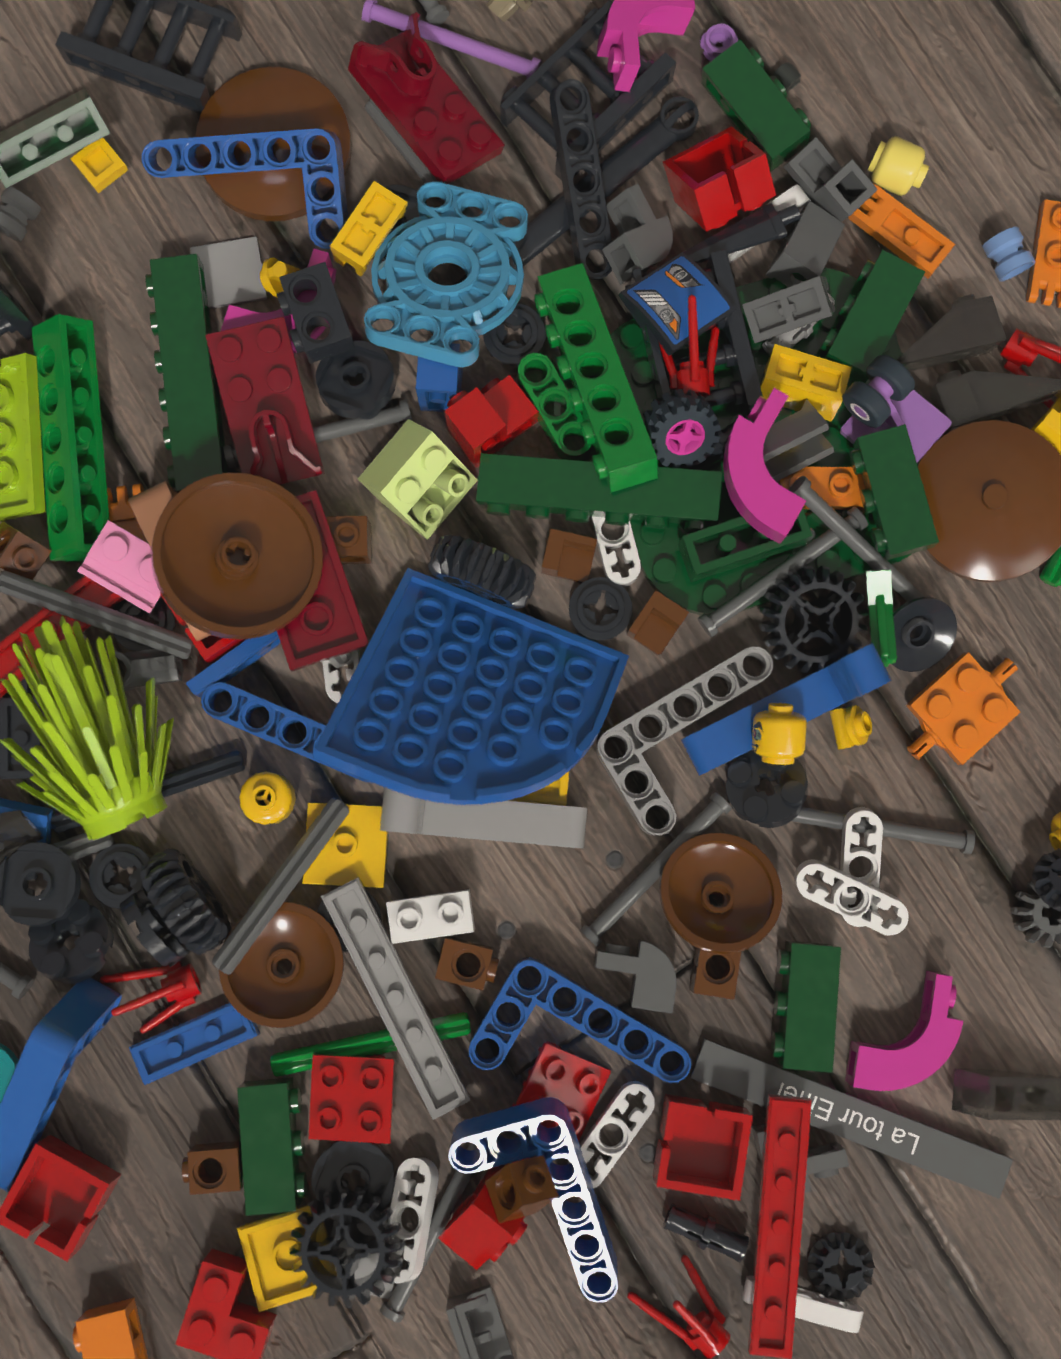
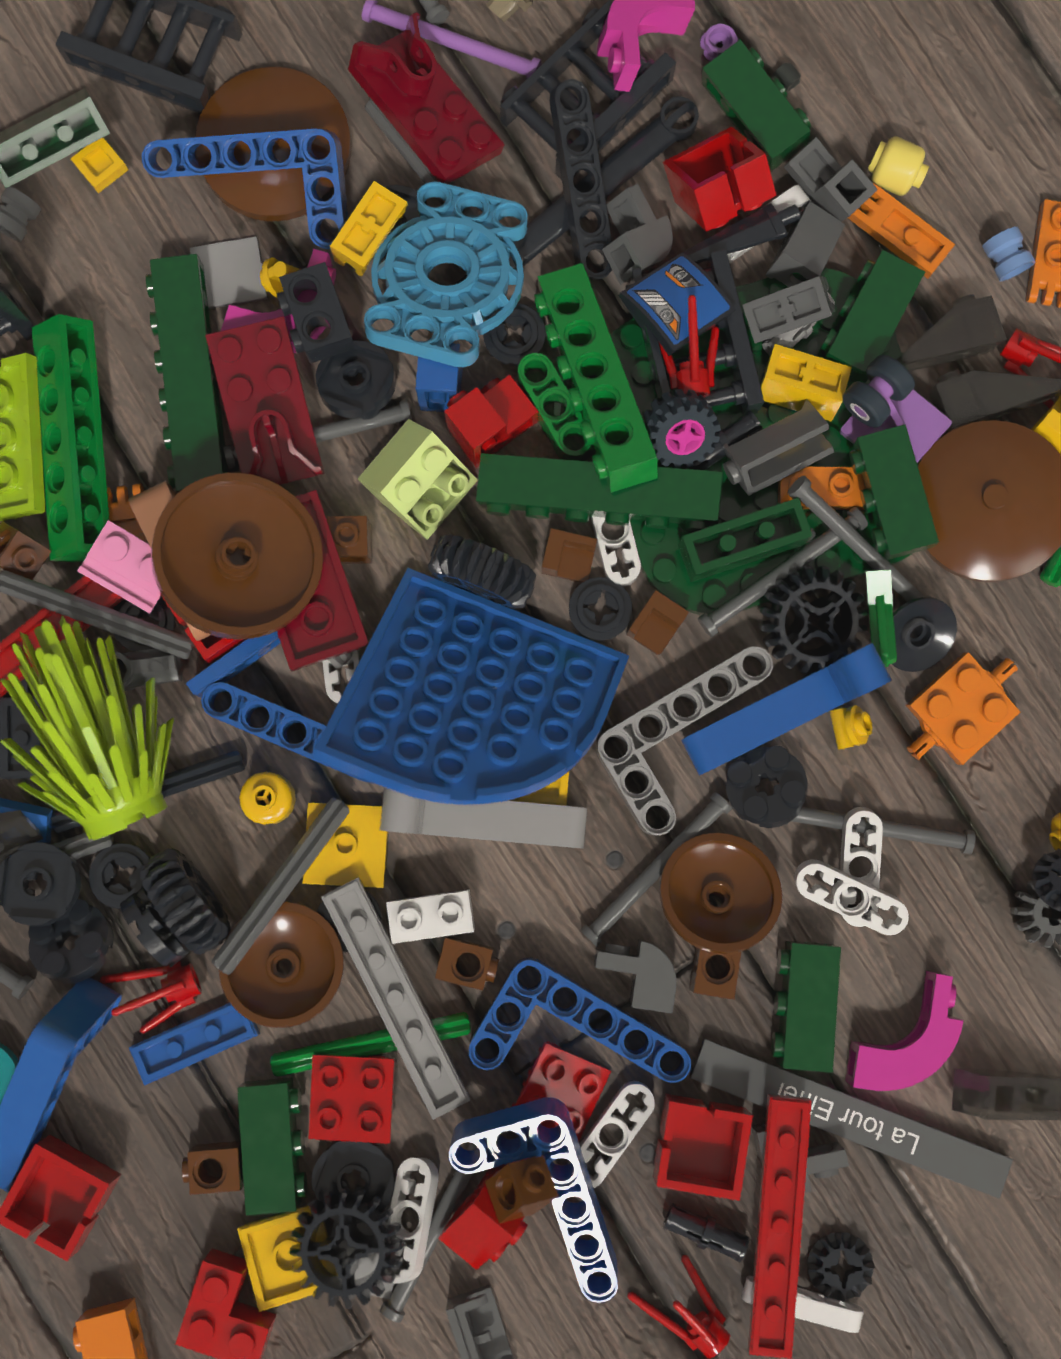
(750, 486): dark pink arch -> none
(779, 734): yellow head -> none

